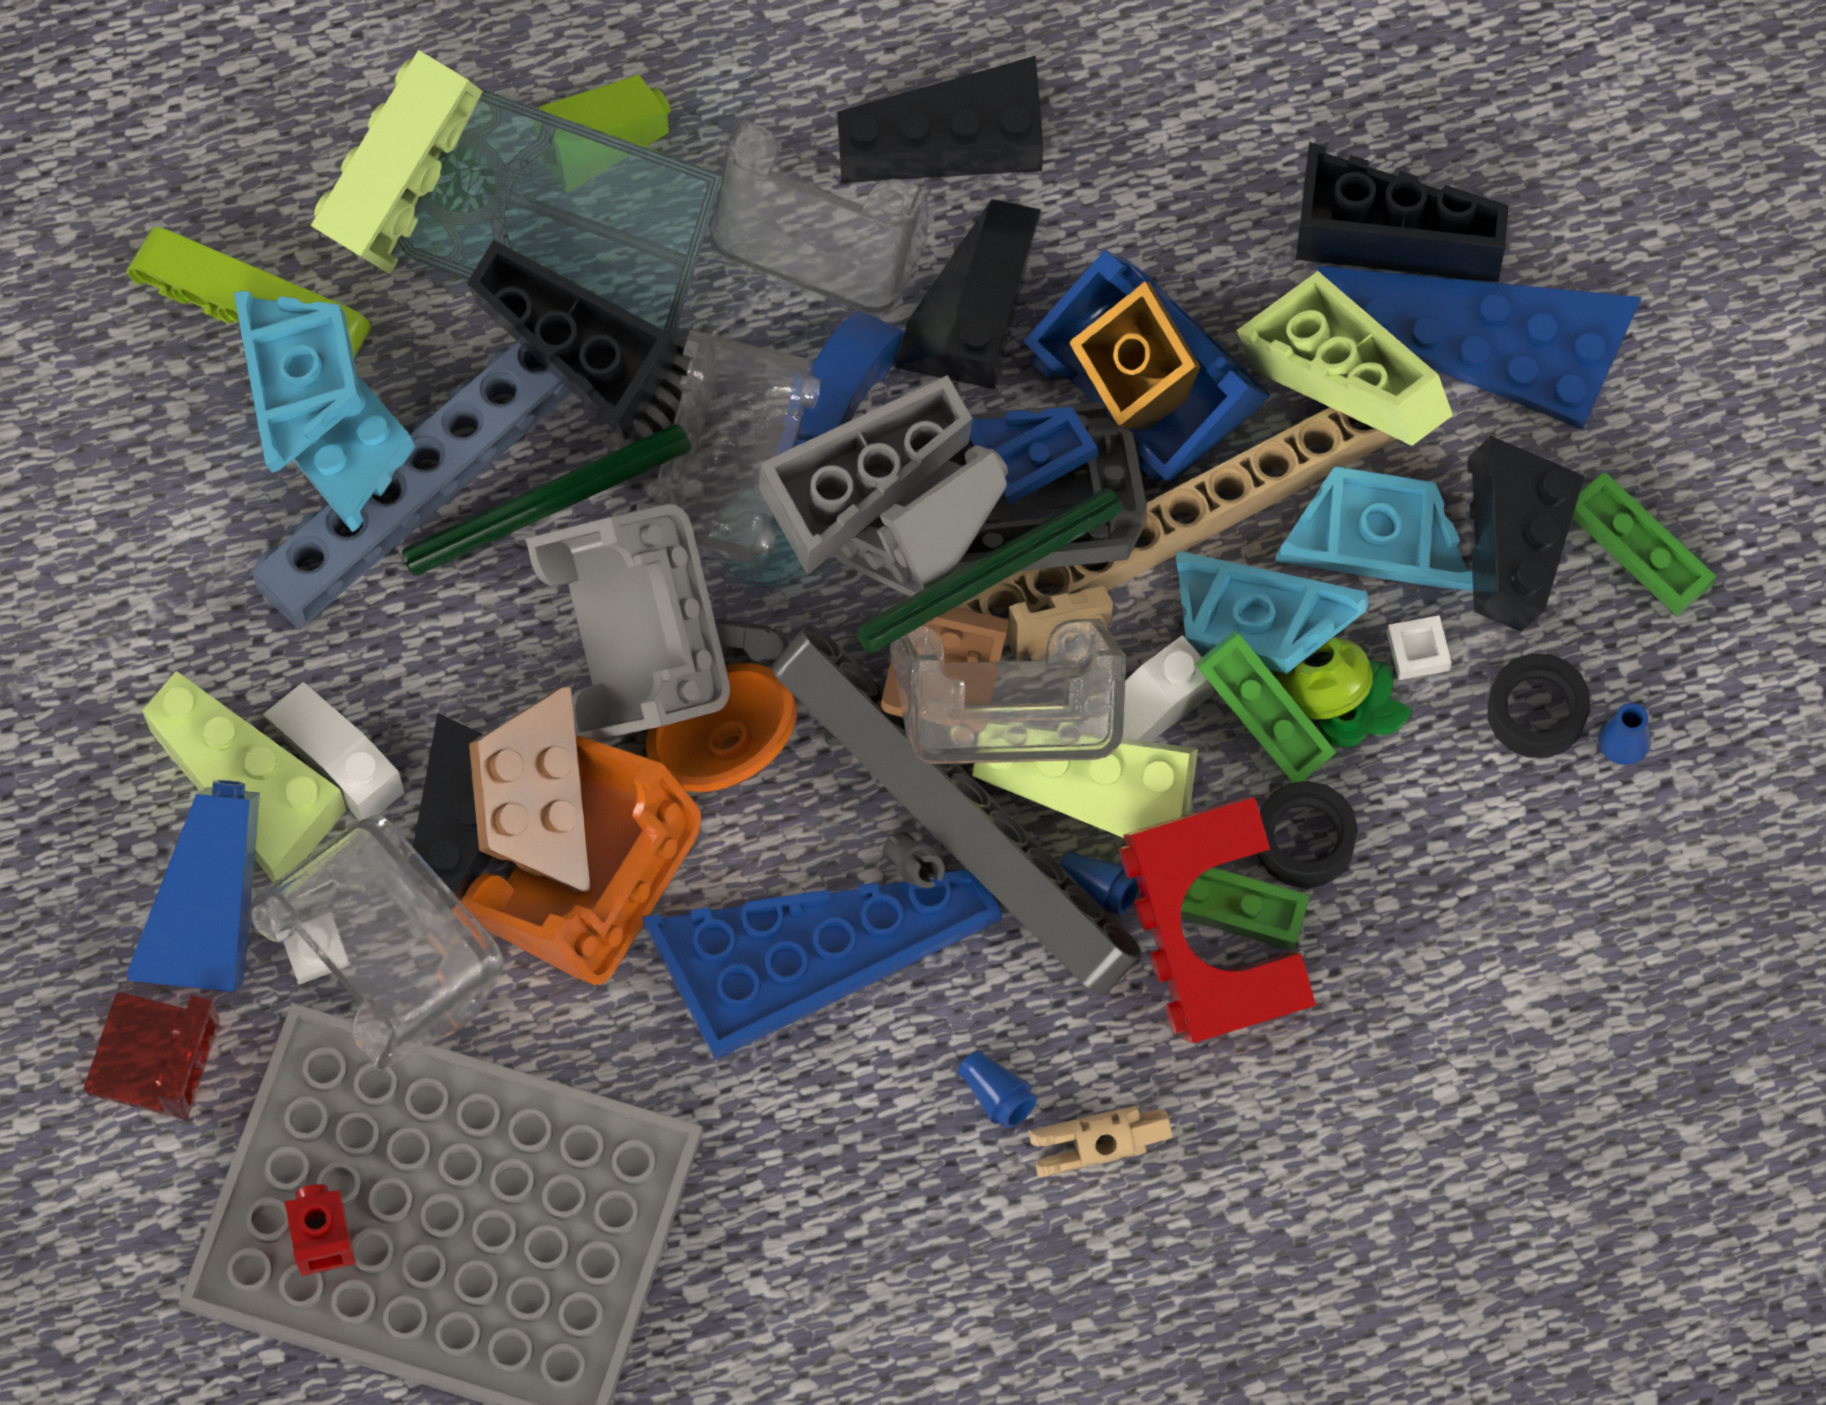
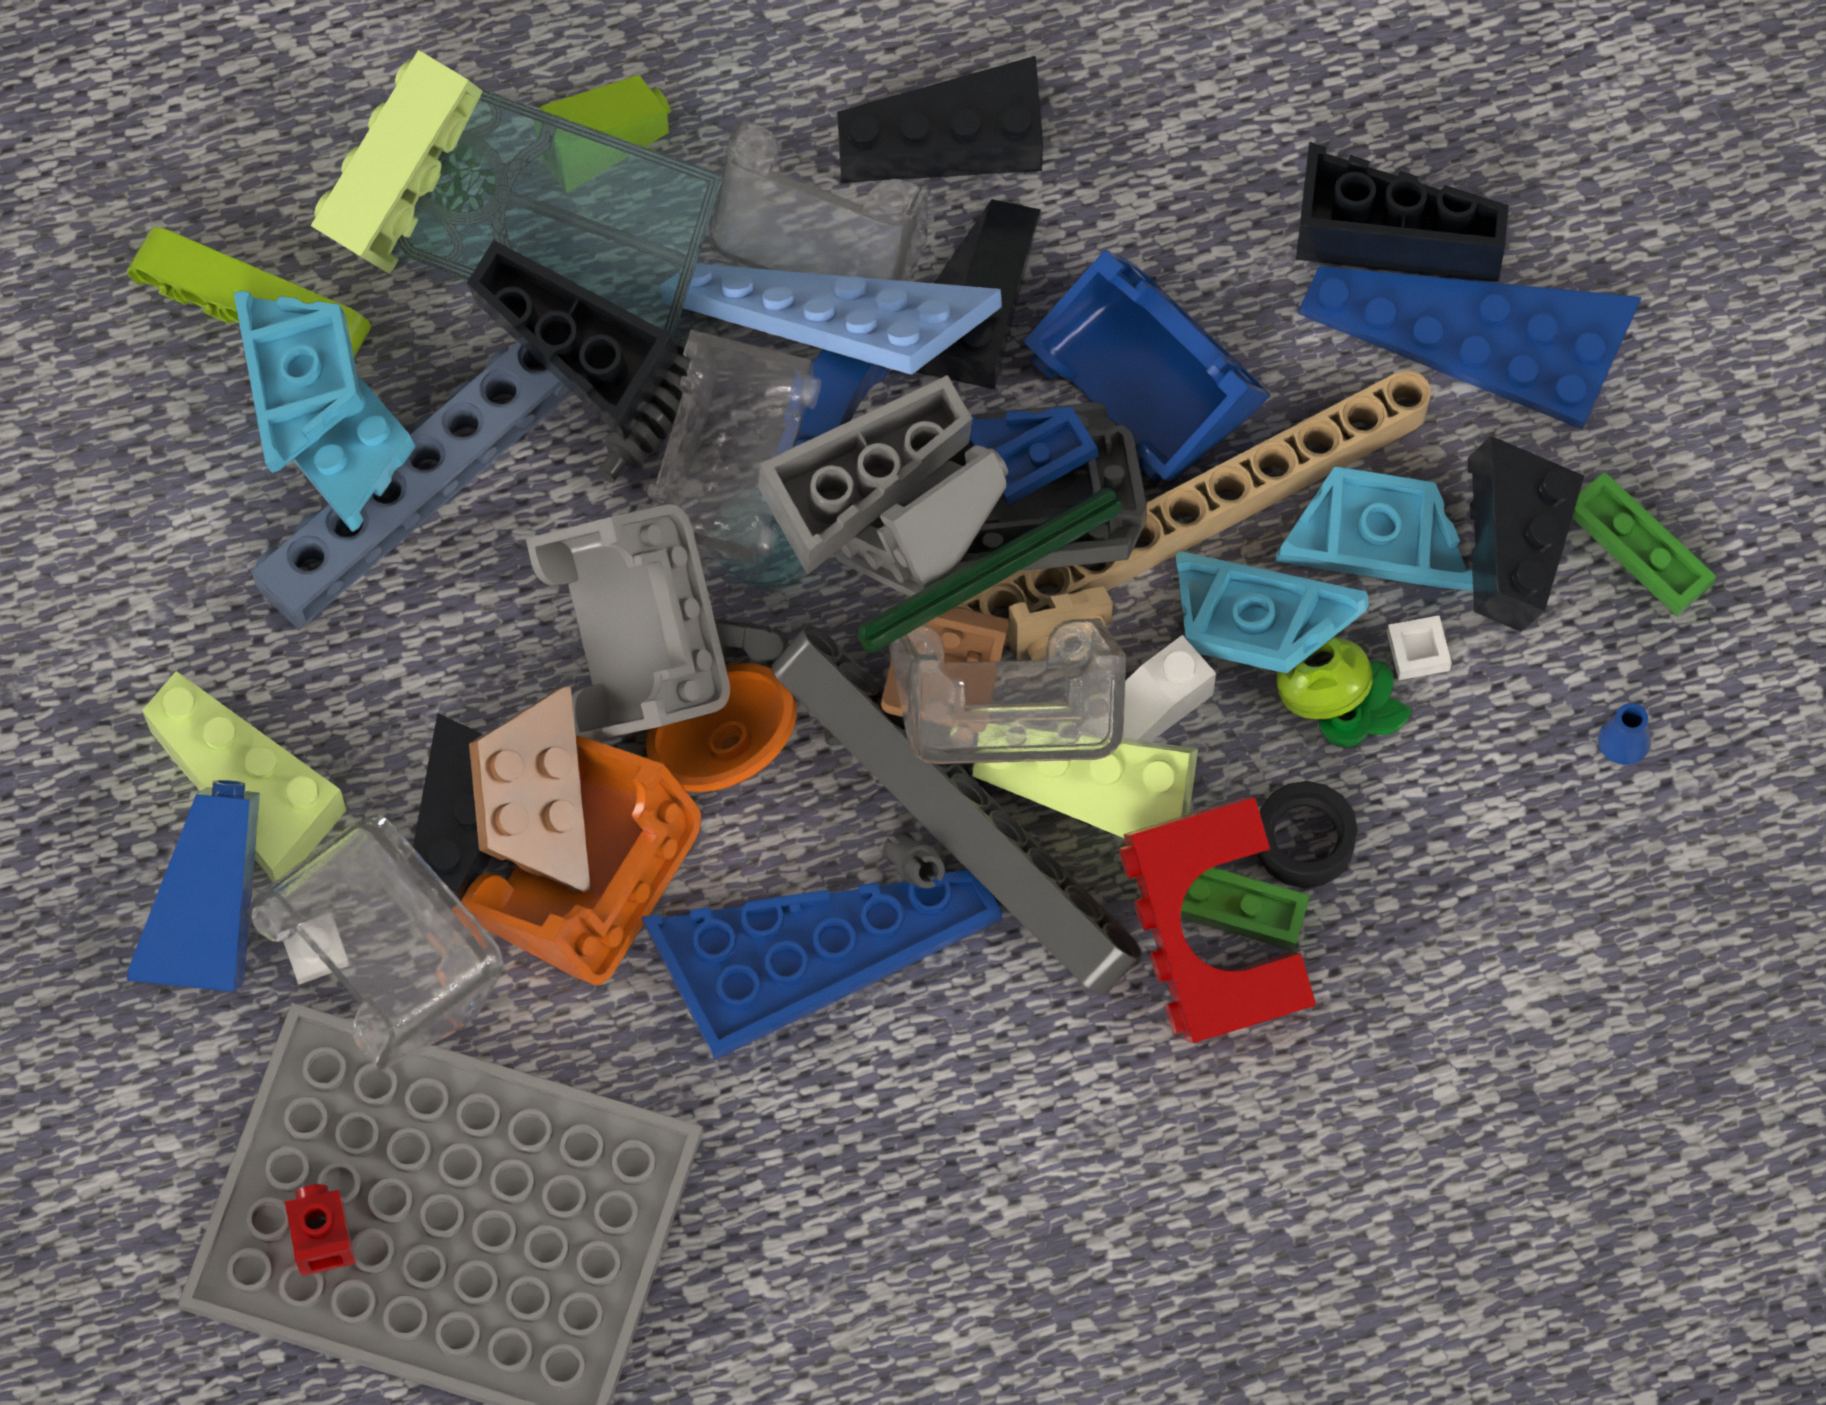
(153, 1054): clear red bracket -> none
(336, 751): white slope -> none
(546, 499): dark green axle -> none
(859, 317): none -> light blue wing
(999, 1091): blue cone -> none
(1103, 881): blue cone -> none
(1127, 1134): tan hinge -> none
(1137, 360): pearl gold slope -> none
(1265, 708): bright green plate -> none
(1346, 360): yellowish green wedge -> none
(1538, 743): black tyre -> none

